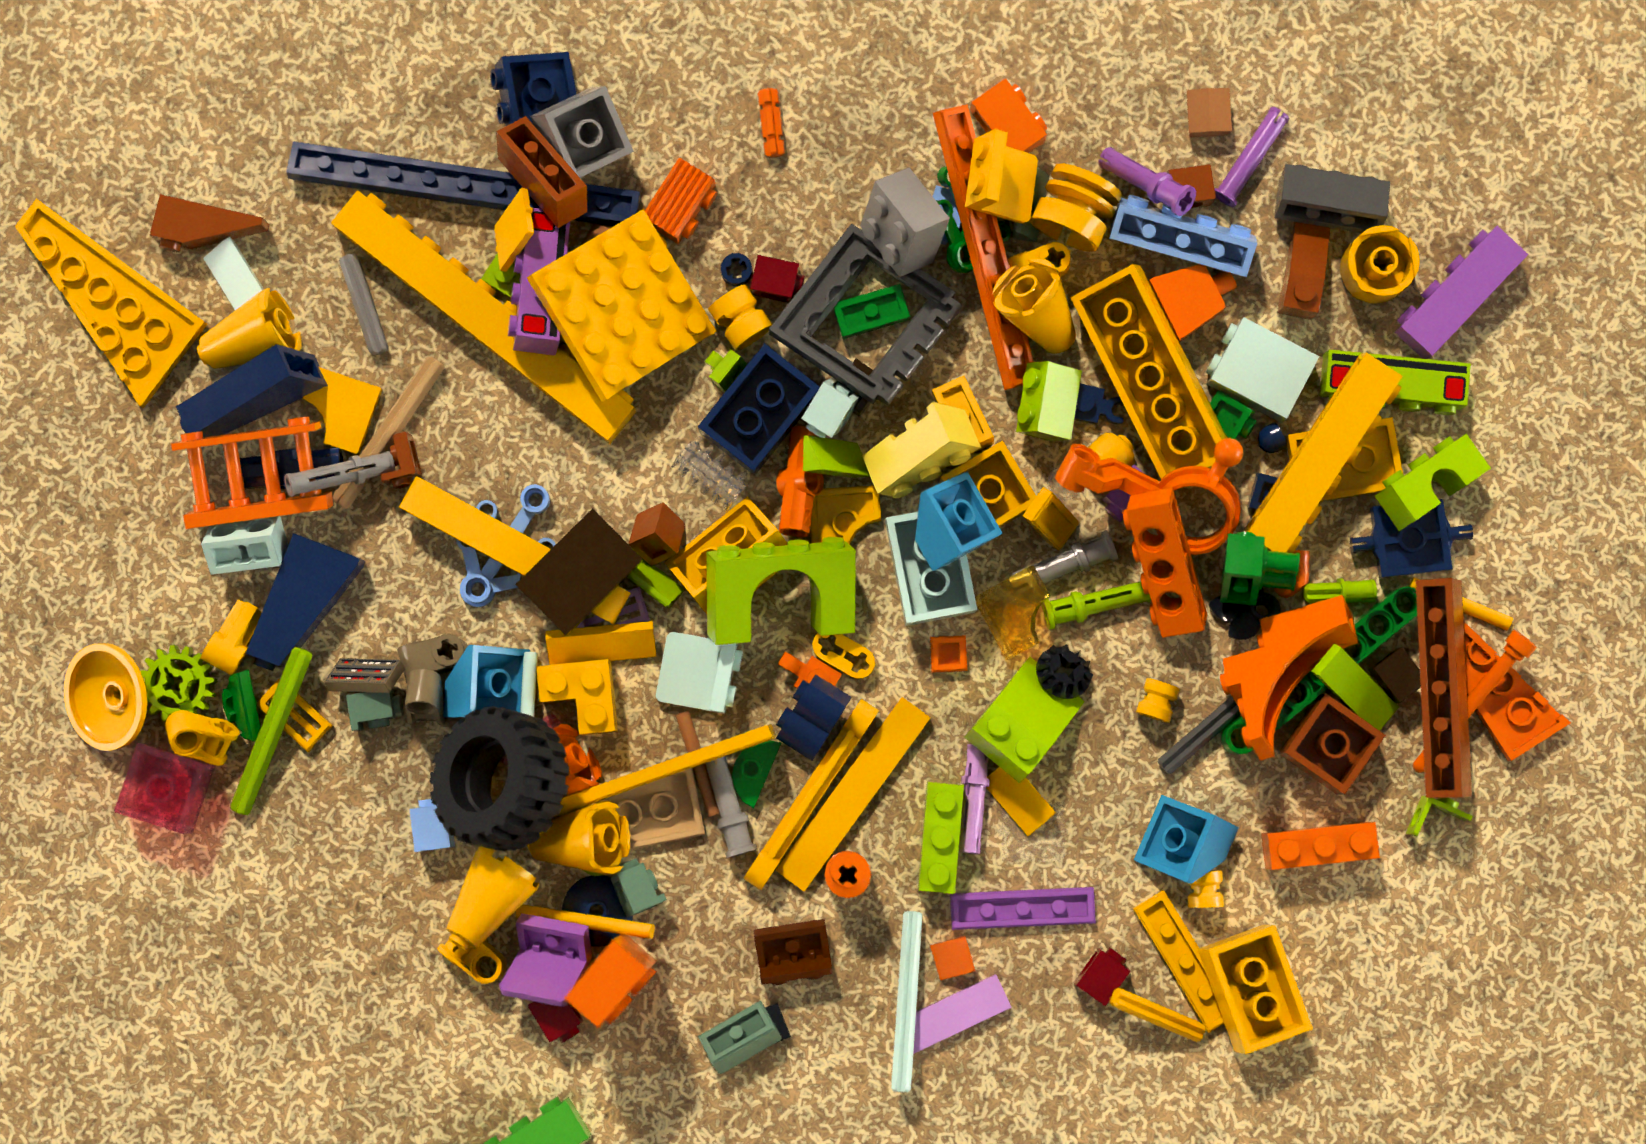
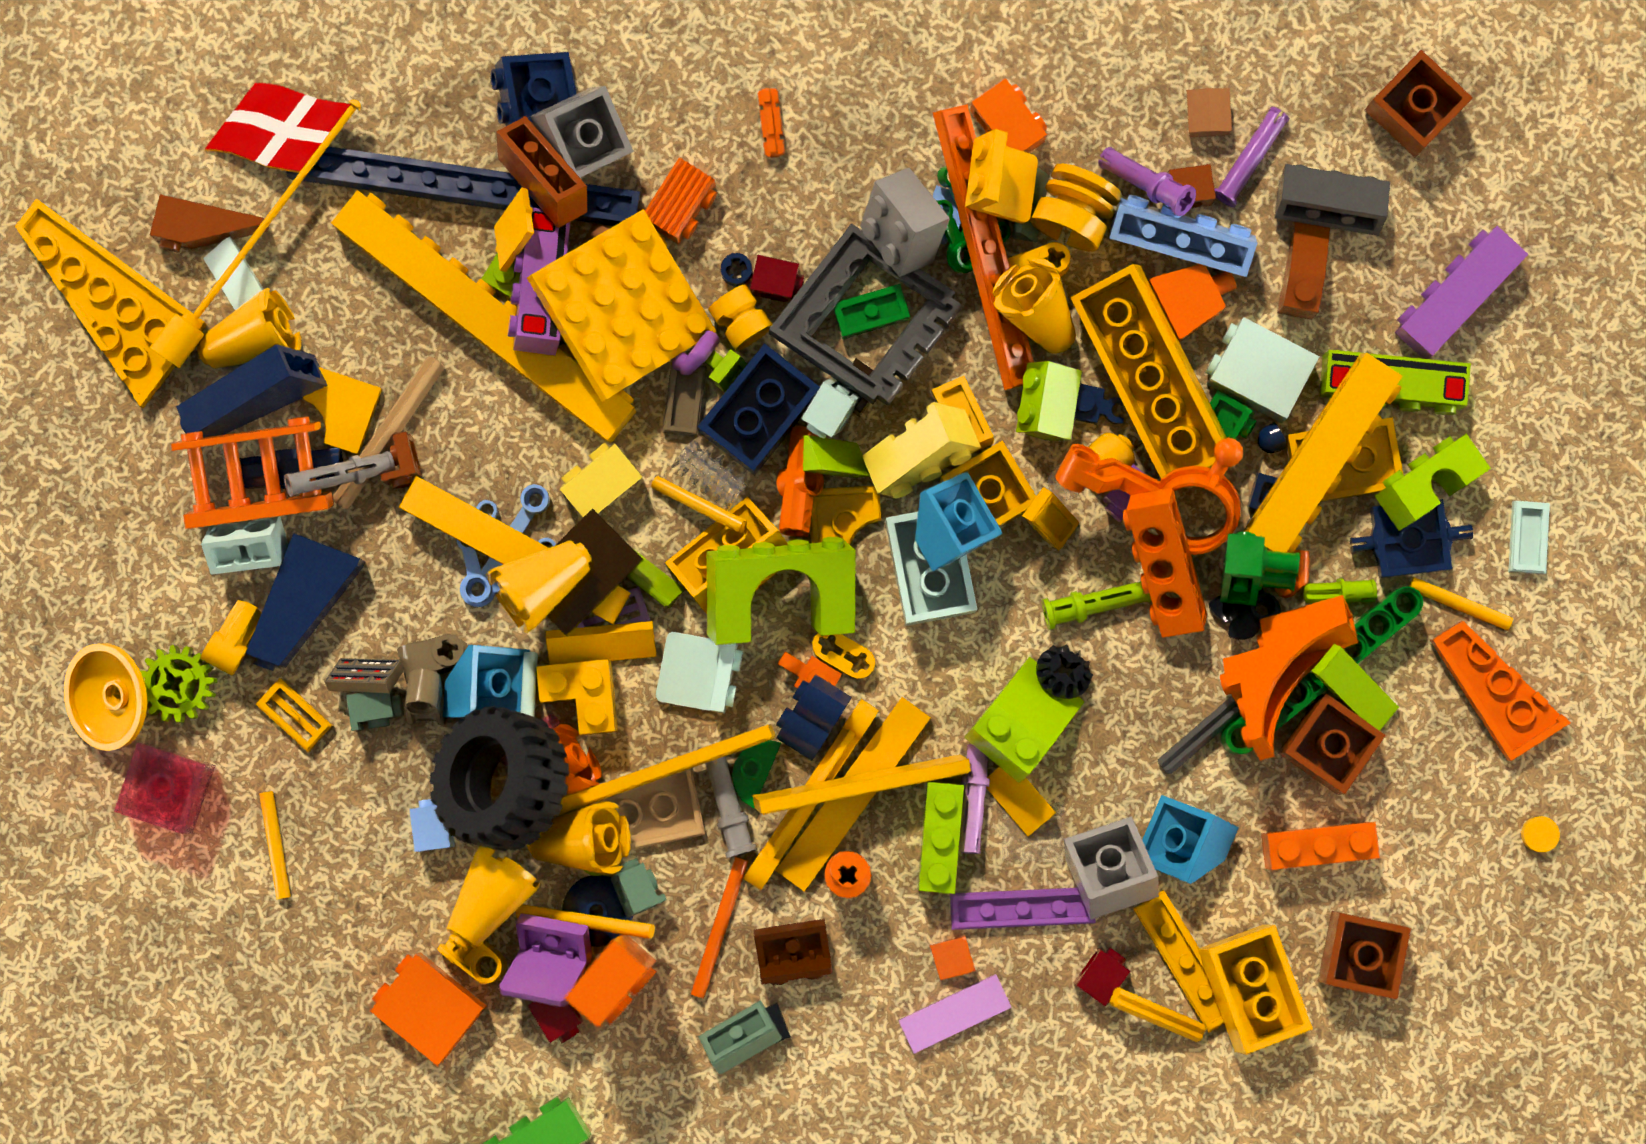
(206, 736): yellow piece -> none
(241, 705): green plate -> none
(271, 731): lime axle -> none
(274, 845): none -> yellow bar
(278, 132): none -> flag
(363, 304): light grey axle -> none
(427, 1007): none -> orange brick
(539, 582): none -> yellow cone
(599, 481): none -> light yellow brick
(657, 534): dark orange panel -> none
(684, 402): none -> dark tan tile
(692, 743): medium nougat bar -> none
(699, 354): none -> medium lavender arm
(699, 504): none -> yellow bar
(719, 927): none -> orange bar
(861, 784): none -> yellow tile
(906, 1001): light aqua axle -> none
(948, 654): orange tile -> none
(1012, 610): clear yellow tile -> none
(1080, 558): light grey pin -> none
(1111, 867): none -> light grey brick
(1157, 701): yellow wheel -> none
(1205, 891): yellow wheel -> none
(1364, 955): none -> dark orange brick
(1390, 248): yellow brick -> none
(1397, 675): dark brown panel -> none
(1418, 103): none -> dark orange brick
(1443, 688): dark orange brick -> none
(1444, 804): lime bracket -> none
(1516, 649): orange piece -> none
(1529, 537): none -> light aqua tile
(1540, 834): none -> yellow tile

